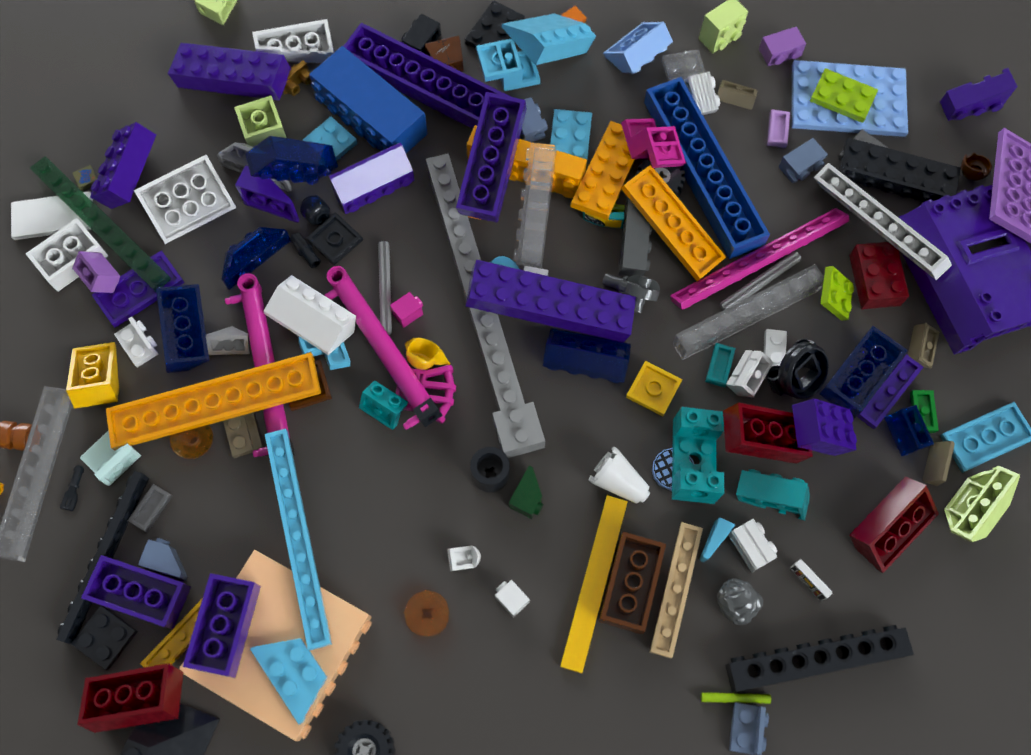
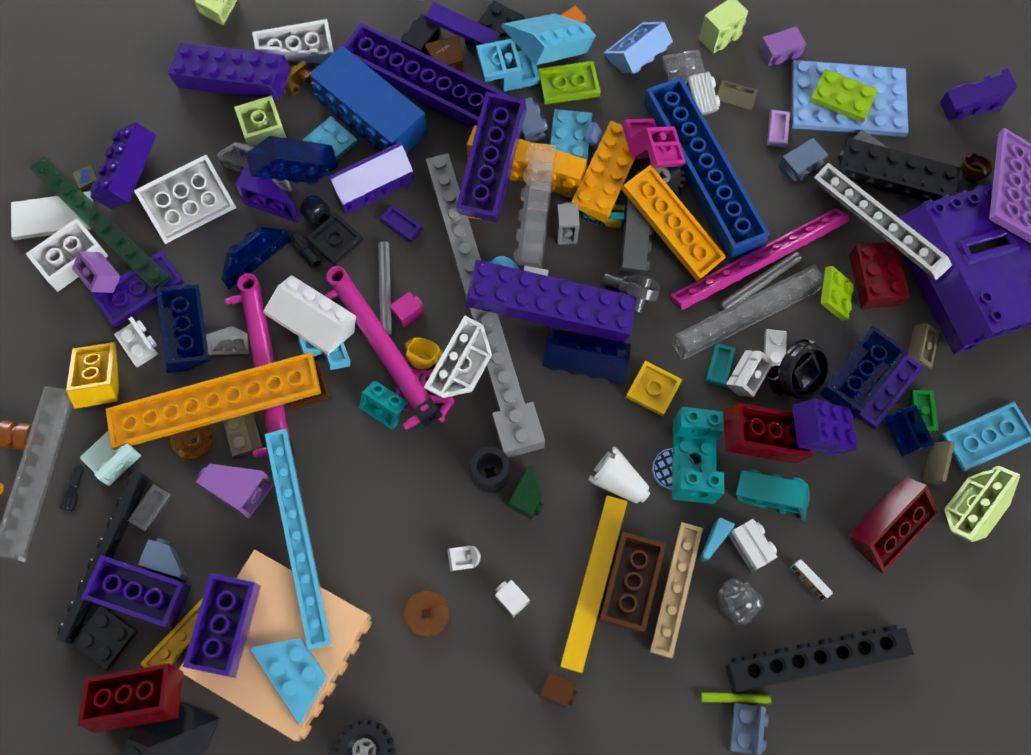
(236, 486): none -> medium lavender slope
(401, 223): none -> dark purple tile
(460, 25): none -> dark purple tile
(461, 361): none -> white wedge
(558, 691): none -> reddish brown brick
(567, 223): none -> light grey brick
(569, 82): none -> lime plate
(594, 135): none -> medium blue tile

